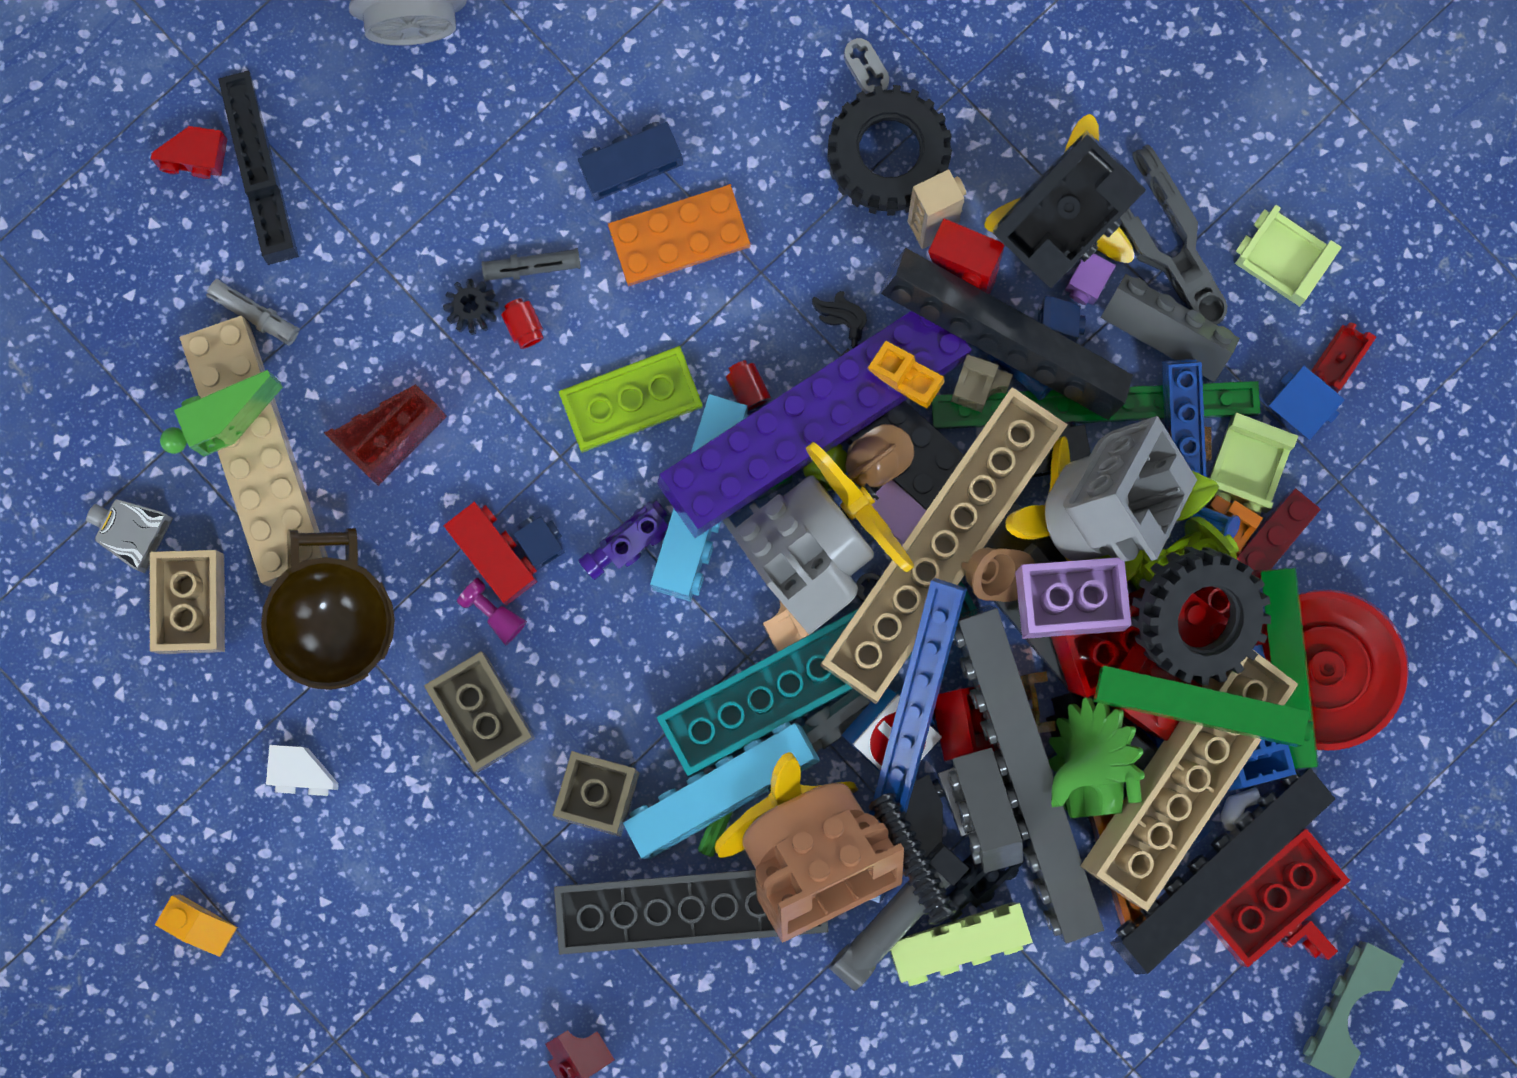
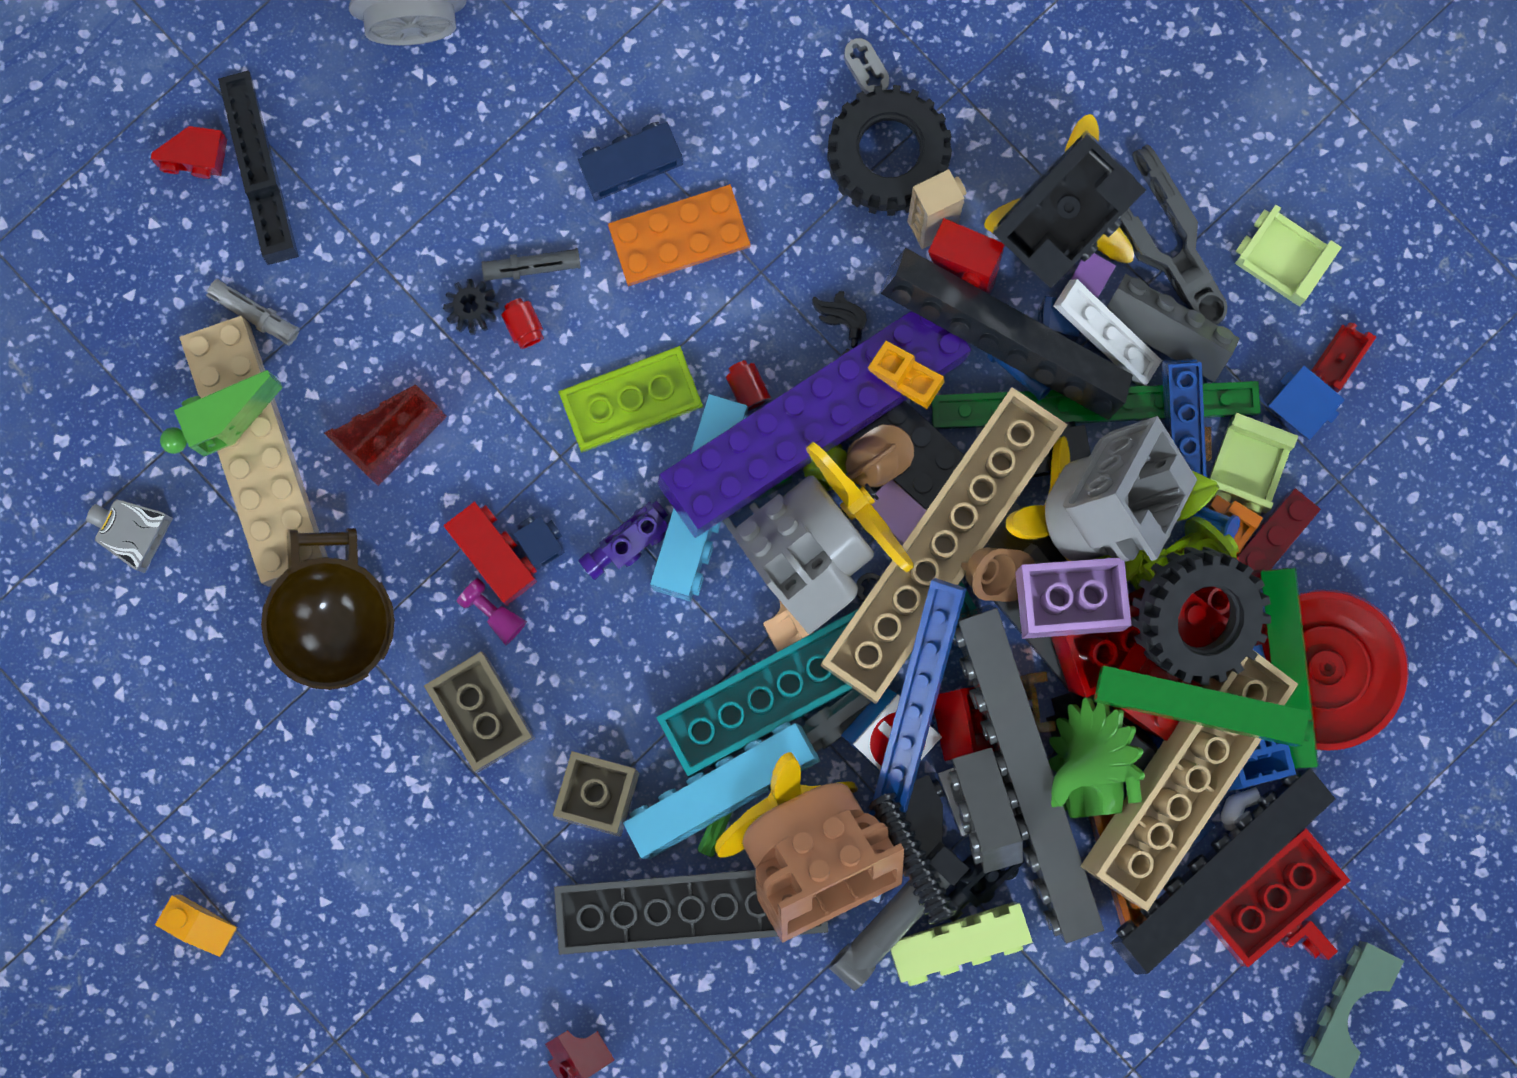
(187, 602): tan brick -> none
(297, 767): white slope -> none
(978, 382): dark tan brick -> none
(1107, 332): none -> white plate

